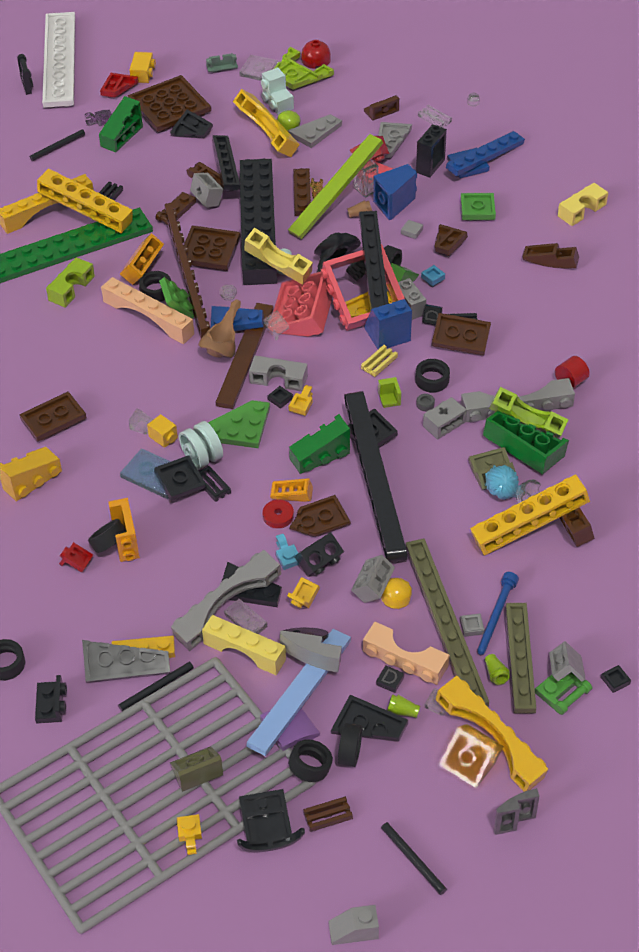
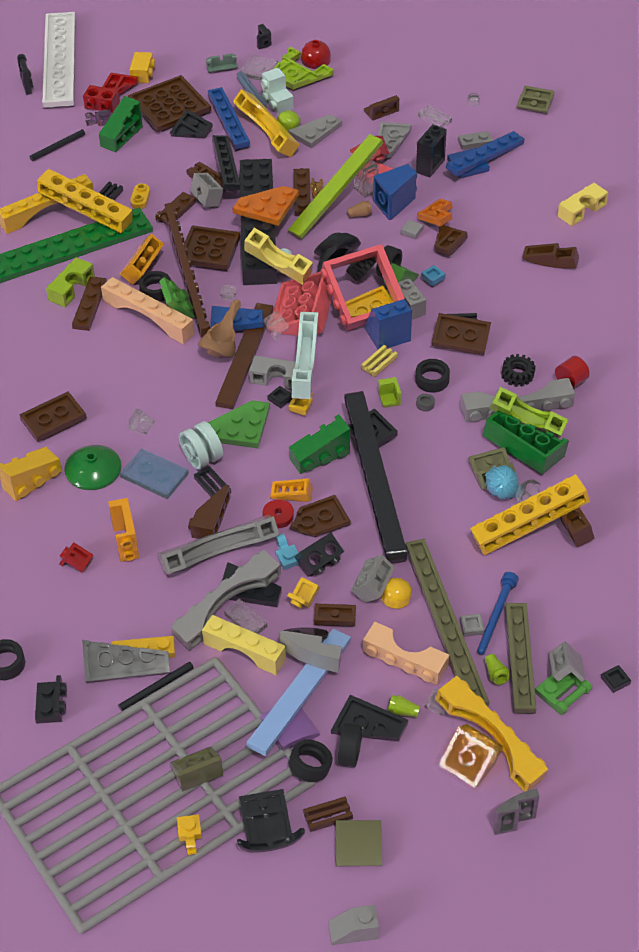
(89, 304): none -> reddish brown plate
(92, 467): none -> green dish
(101, 98): none -> red brick
(105, 536): black tyre -> none
(140, 196): none -> yellow plate
(162, 431): yellow brick -> none
(179, 478): black plate -> none
(208, 546): none -> light grey arch
(210, 515): none -> reddish brown slope
(229, 118): none -> blue plate
(249, 87): none -> sand blue axle
(263, 37): none -> black bracket
(268, 205): none -> orange plate
(305, 356): none -> light aqua arch
(335, 614): none -> reddish brown plate
(358, 843): none -> olive slope
(373, 259): black plate -> none
(390, 679): black tile -> none
(414, 859): black bar -> none
(431, 313): black tile -> none
(437, 212): none -> orange plate
(444, 418): light grey brick -> none
(474, 140): none -> light grey plate
(478, 206): bright green plate -> none
(518, 377): none -> black tyre
(535, 99): none -> olive slope

